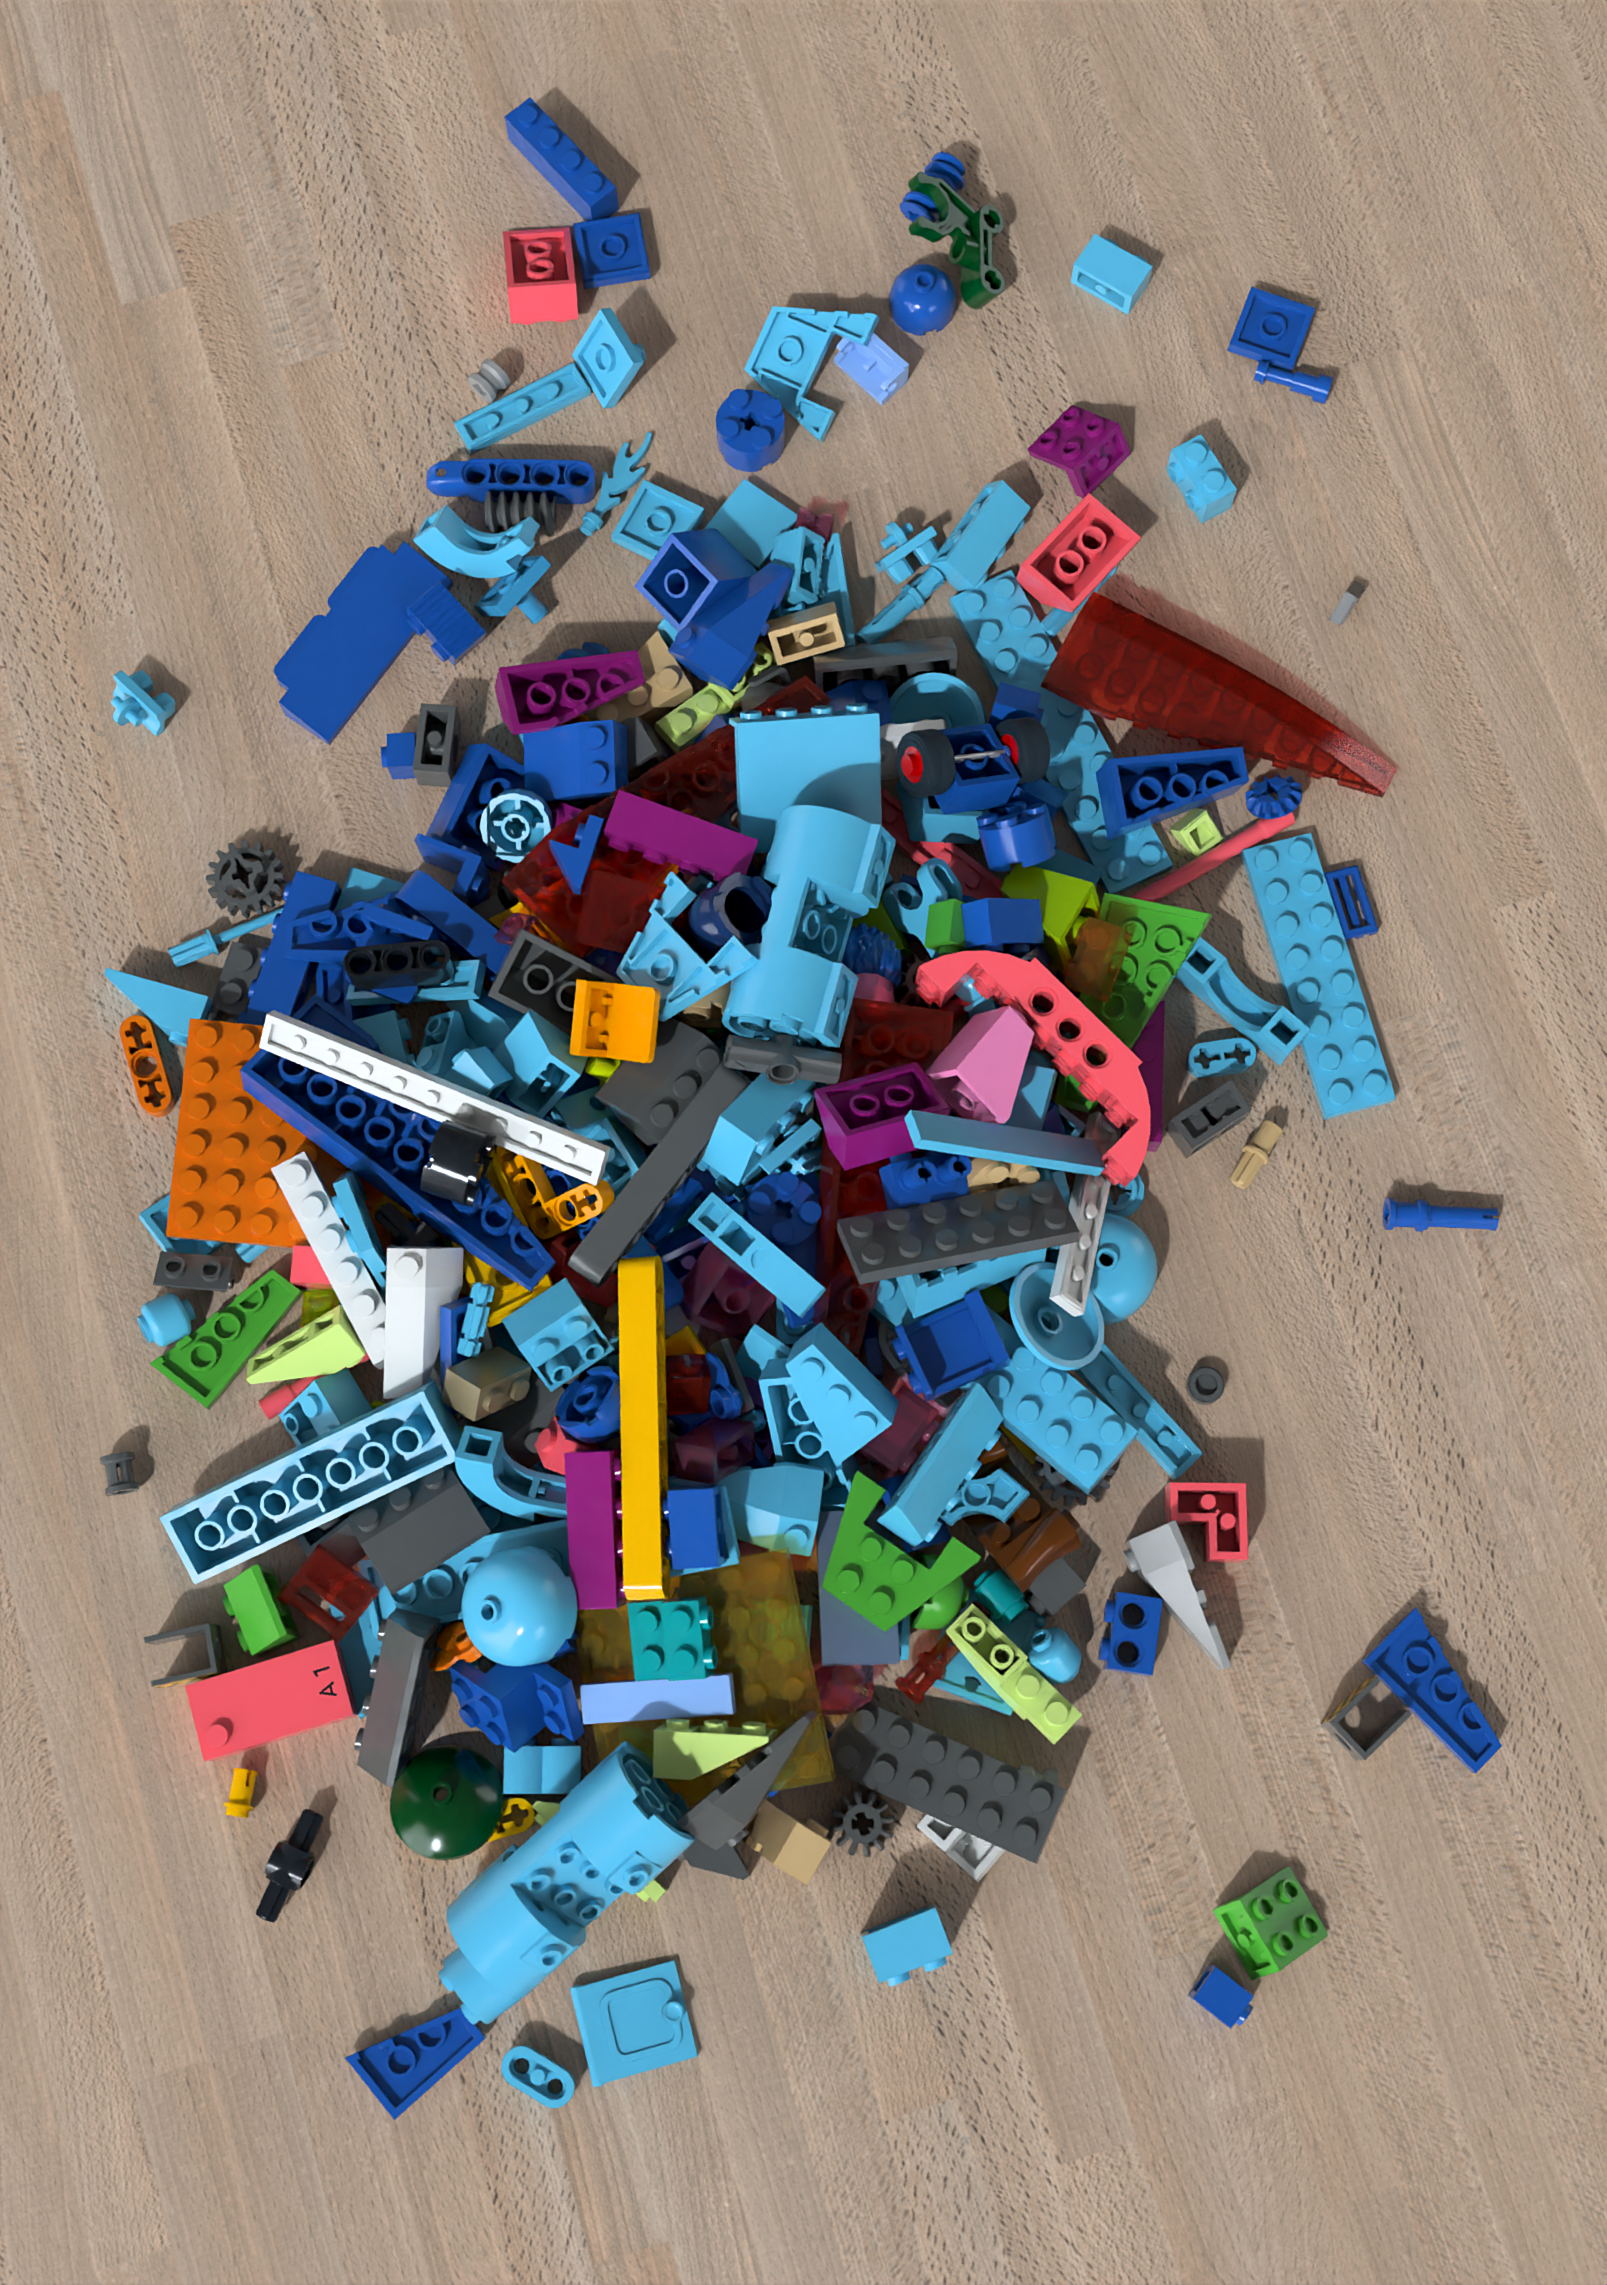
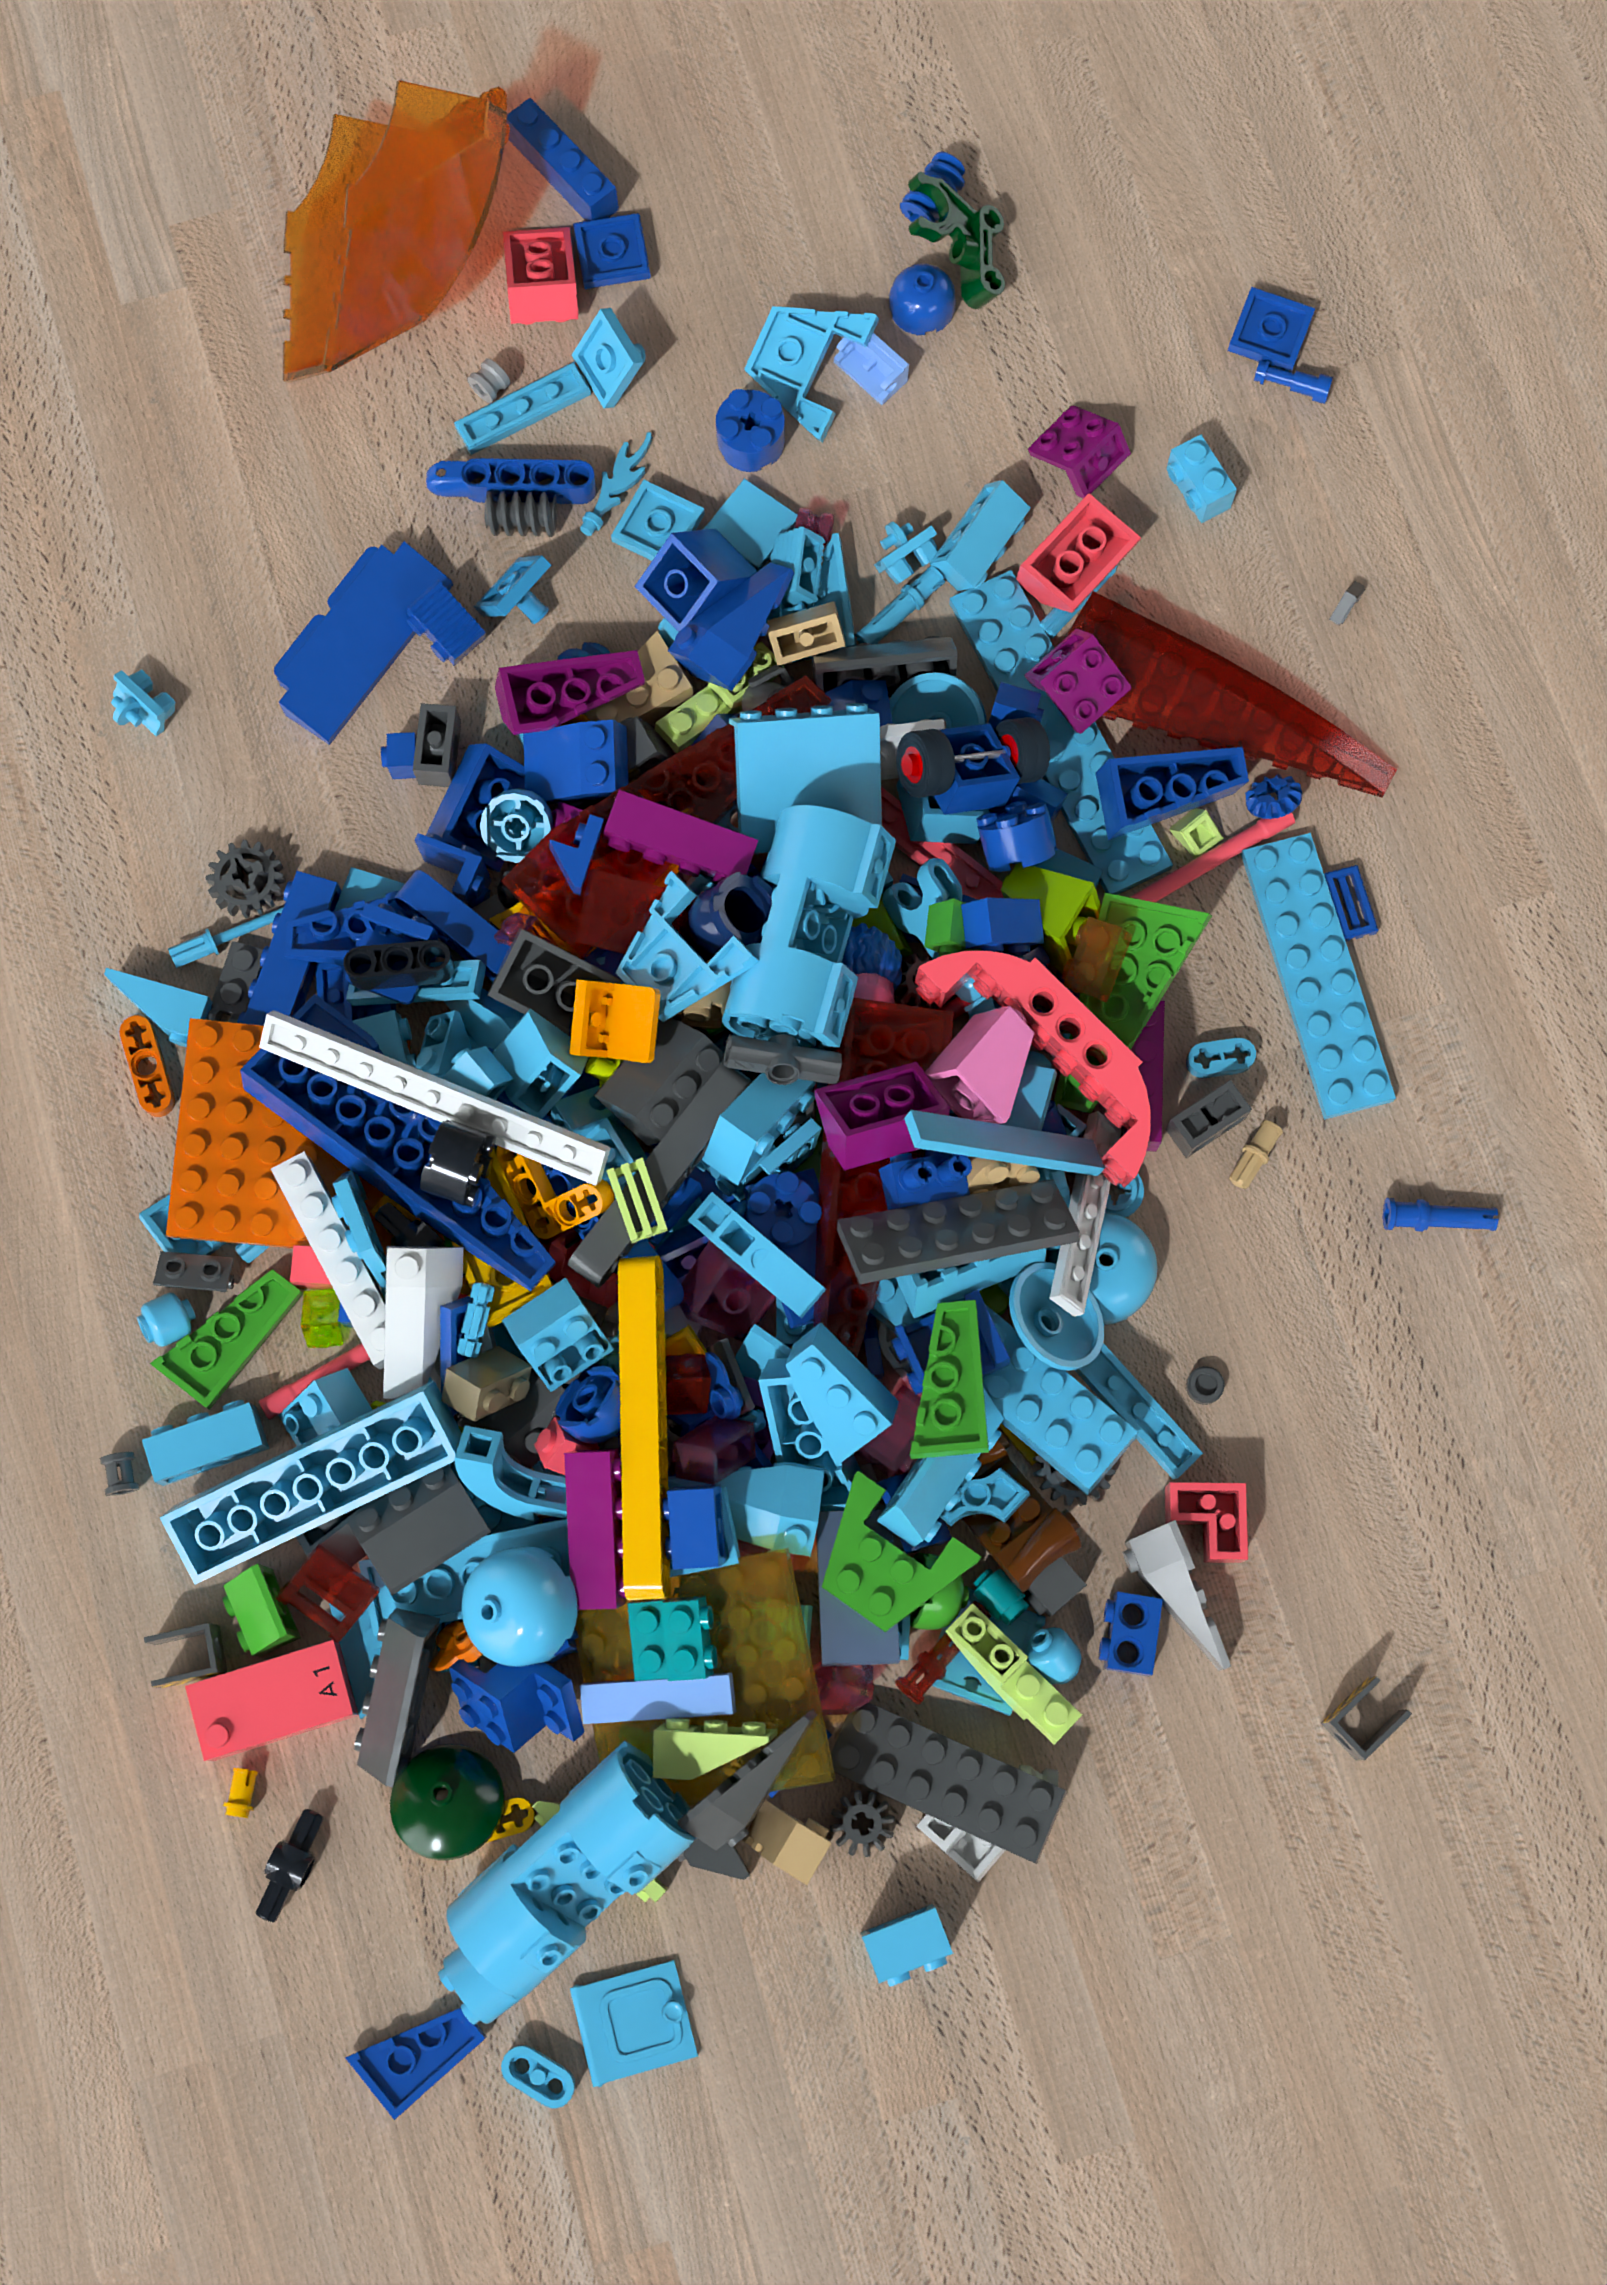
(205, 1442): none -> medium azure brick
(313, 1350): yellowish green slope -> none
(388, 223): none -> clear orange windscreen
(472, 551): medium azure arch -> none
(543, 1768): medium azure brick -> none
(627, 1170): none -> yellowish green tile
(806, 1161): medium azure axle -> none
(952, 1397): none -> bright green wing
(1079, 679): none -> magenta bracket
(1111, 273): medium azure brick -> none
(1222, 1997): blue brick -> none
(1264, 1024): medium azure arch -> none
(1271, 1924): bright green bracket -> none
(1422, 1679): blue wing -> none

